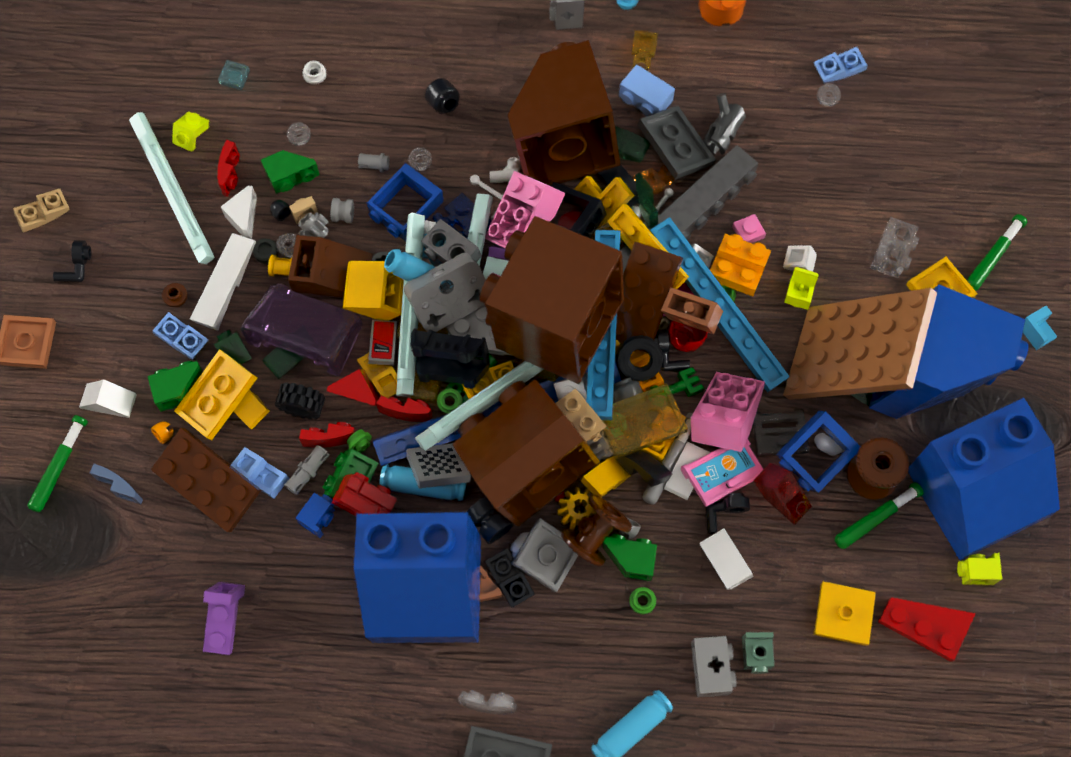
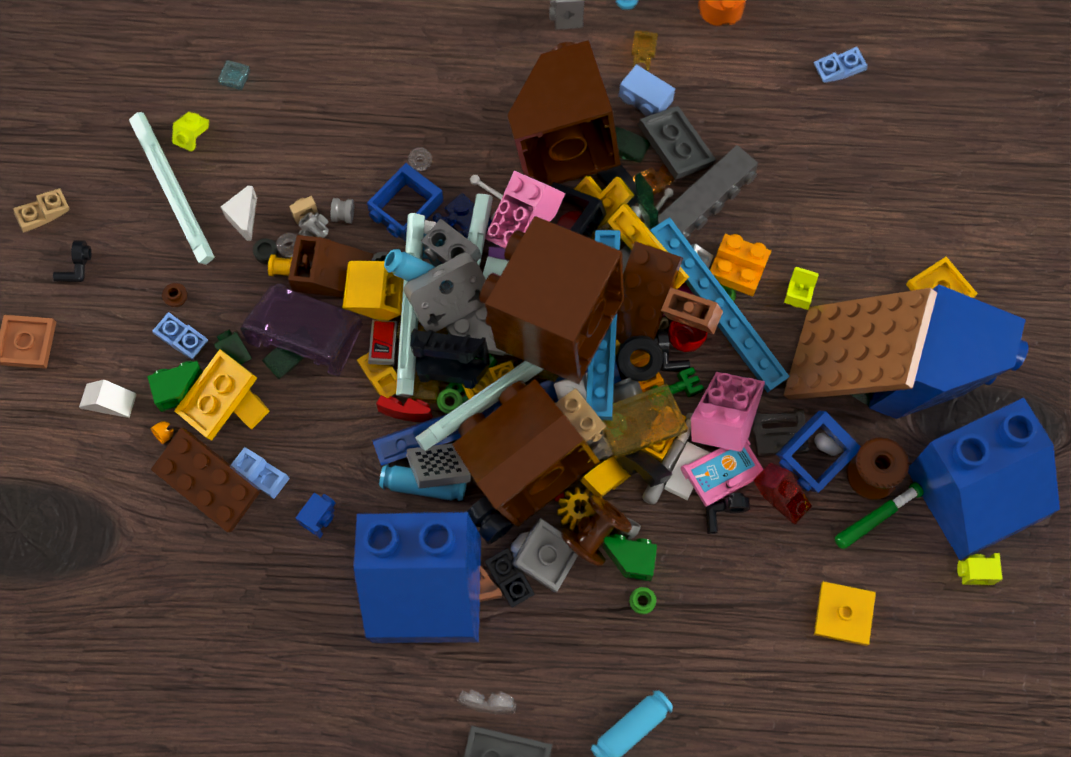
(45, 486): green piece -> none
(119, 487): sand blue slope -> none
(221, 616): medium lavender bracket -> none
(222, 282): white slope -> none
(226, 173): red slope -> none
(280, 210): black hinge -> none
(288, 170): green slope -> none
(298, 128): clear plate -> none
(300, 401): black tyre -> none
(306, 470): light grey pin -> none
(314, 67): white plate -> none
(336, 435): red slope -> none
(348, 463): green bracket -> none
(355, 386): red slope -> none
(359, 441): bright green plate -> none
(361, 497): red brick -> none
(373, 161): light grey pin -> none
(442, 96): black head -> none
(506, 174): white arm -> none
(706, 681): light grey brick -> none
(725, 126): dark grey piece -> none
(726, 559): white hinge -> none
(749, 229): bright pink plate -> none
(751, 661): sand green brick -> none
(801, 257): white slope -> none
(829, 89): clear plate -> none
(892, 246): clear brick -> none
(928, 625): red wing -> none
(987, 264): green piece -> none
(1037, 329): medium azure panel -> none

